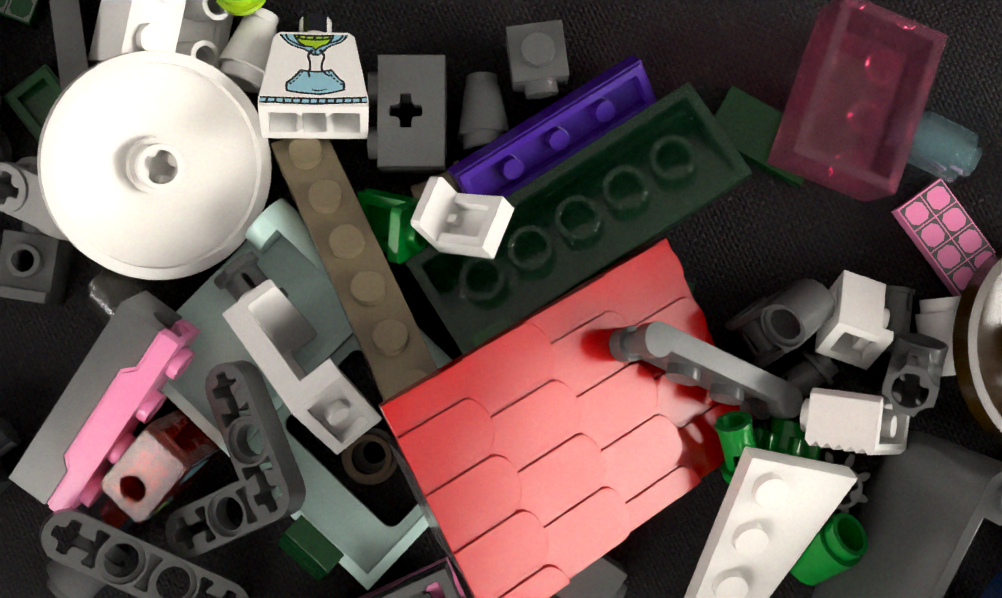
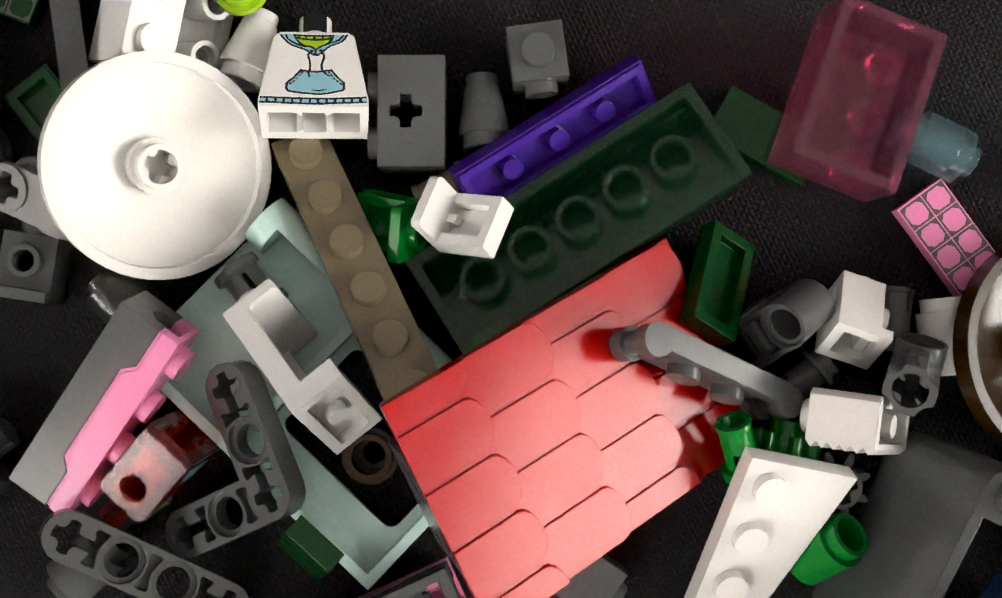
(717, 283): none -> dark green tile

